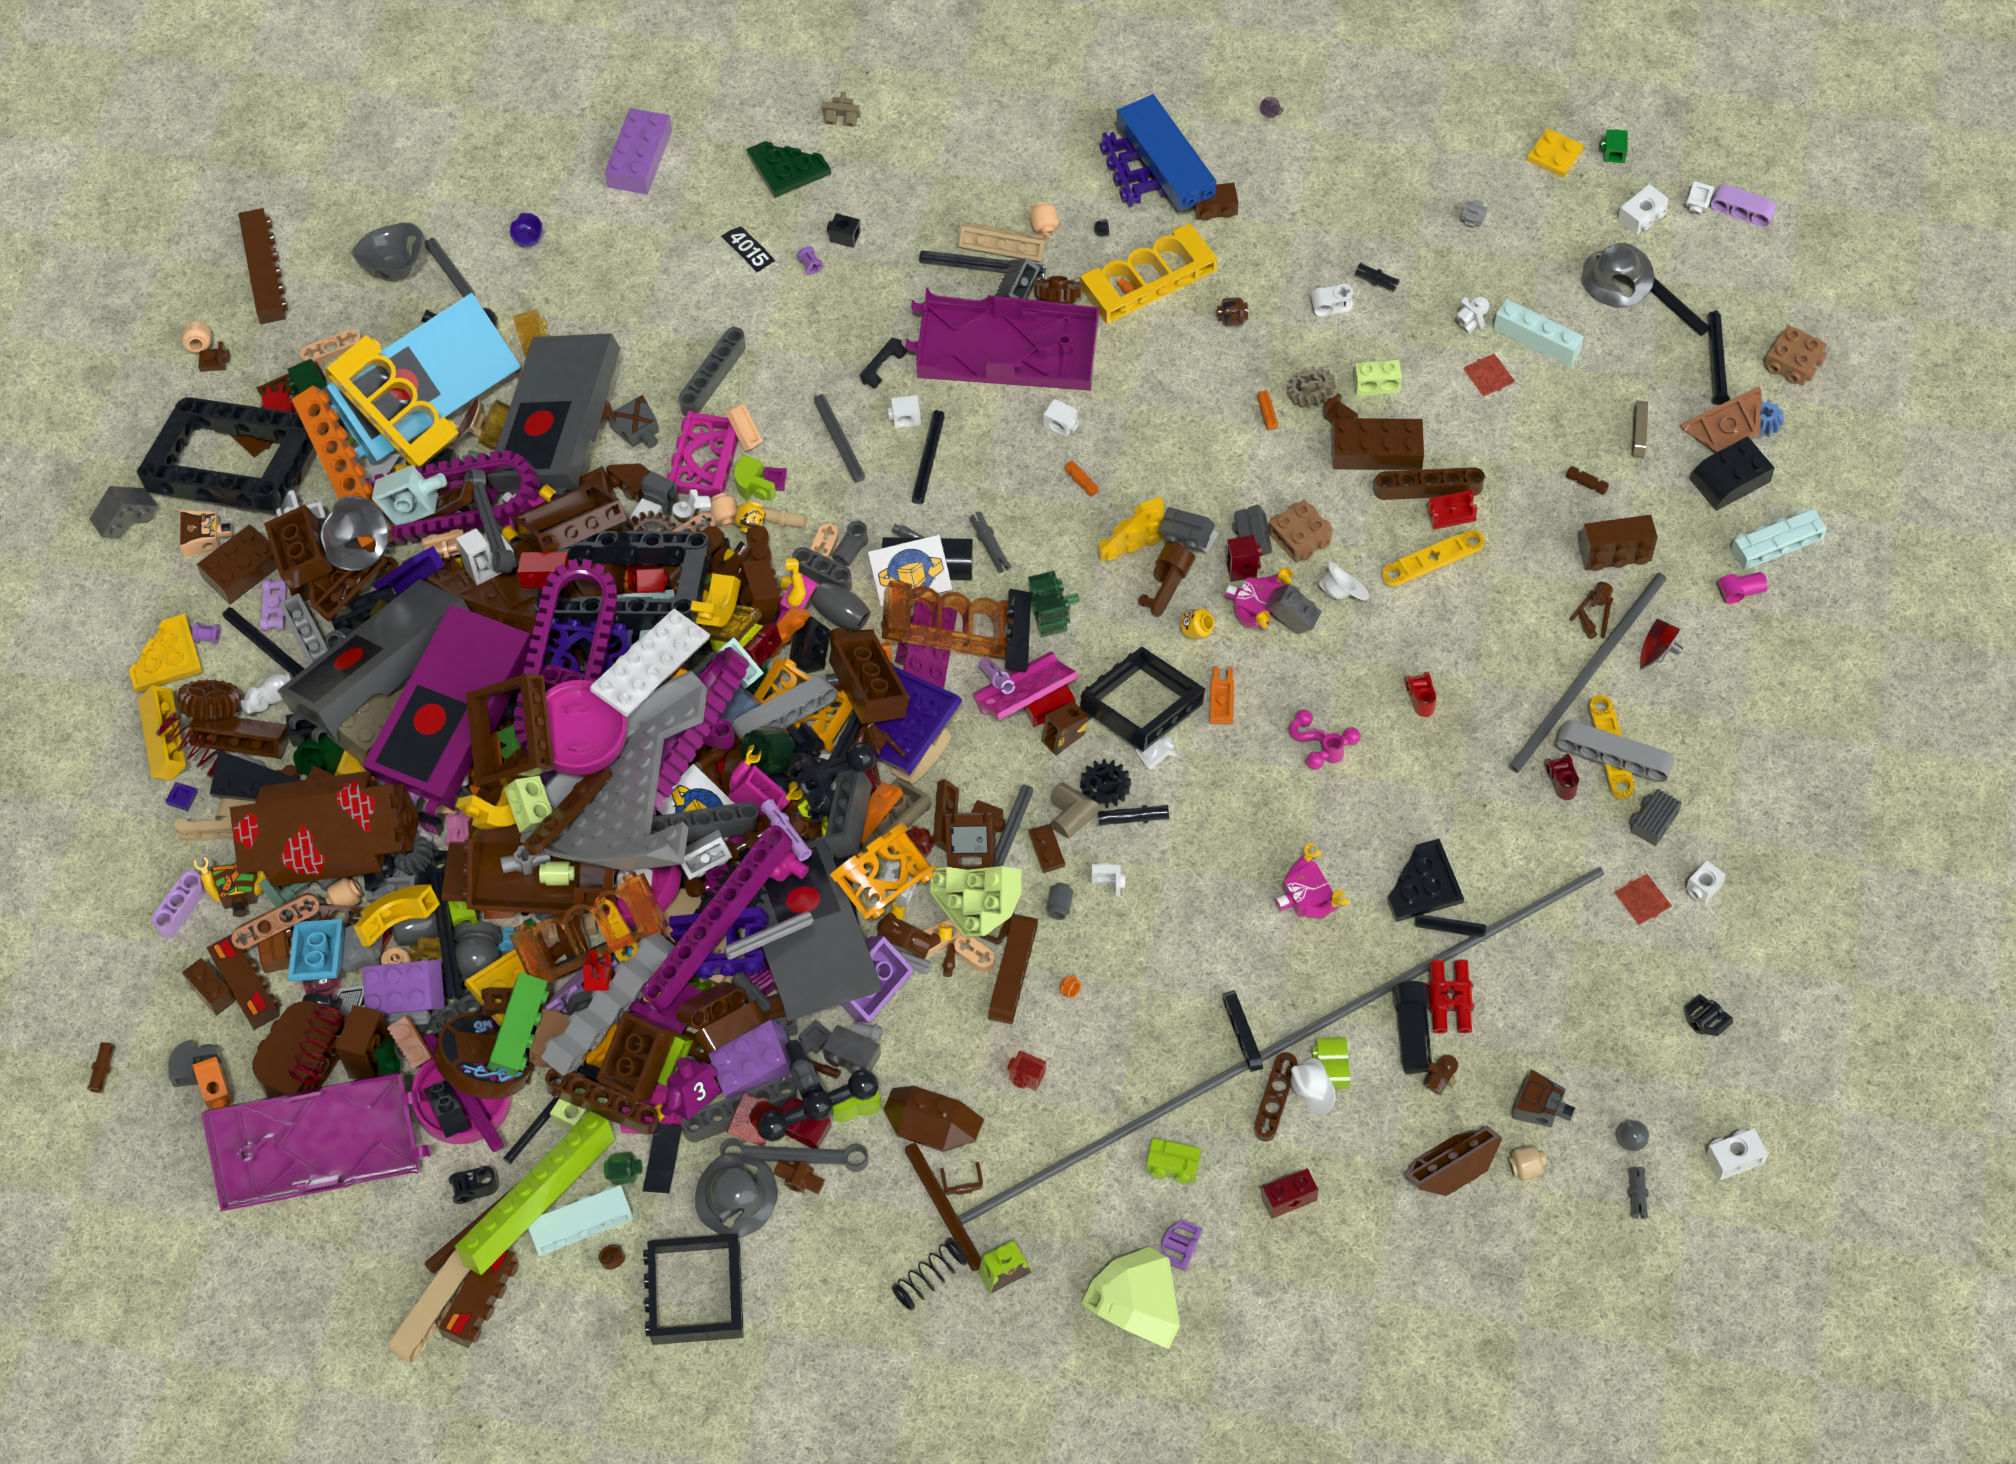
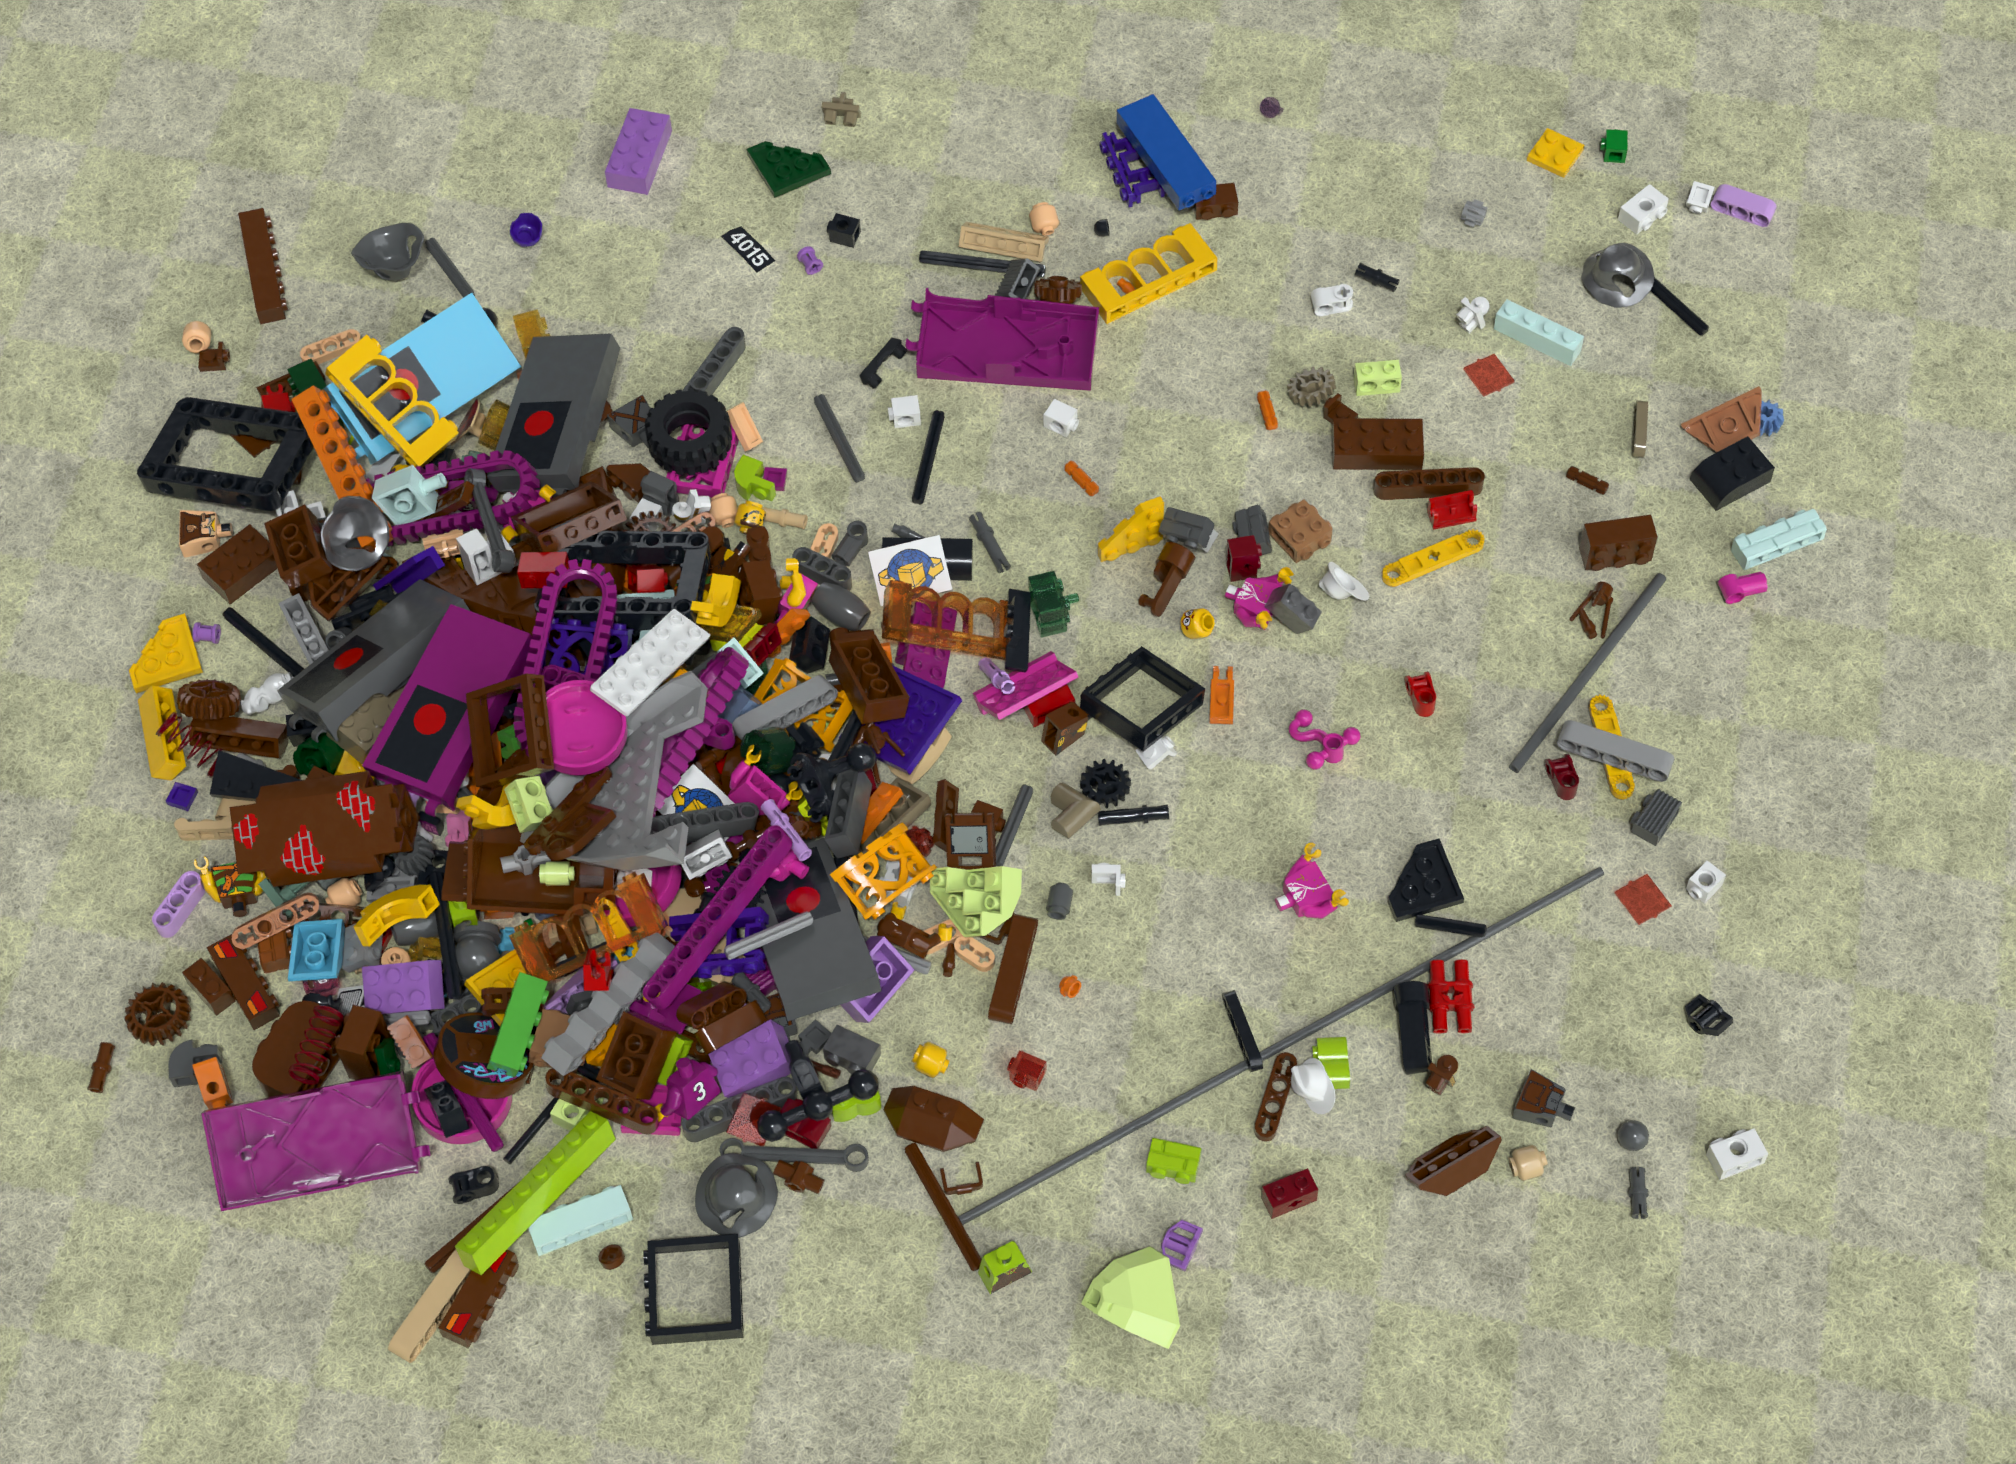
(119, 508): flat silver brick -> none
(162, 1025): none -> reddish brown gear
(270, 605): lavender plate -> none
(577, 831): none -> reddish brown tile
(622, 1168): clear green head -> none
(662, 1159): black sticker -> none
(684, 409): none -> black tyre
(871, 1032): light grey pin -> none
(906, 1299): black piece -> none
(930, 1059): none -> yellow head
(1046, 848): reddish brown plate -> none
(1233, 311): reddish brown head -> none
(1658, 643): shield -> none
(1717, 358): black axle -> none
(1796, 355): medium nougat brick -> none

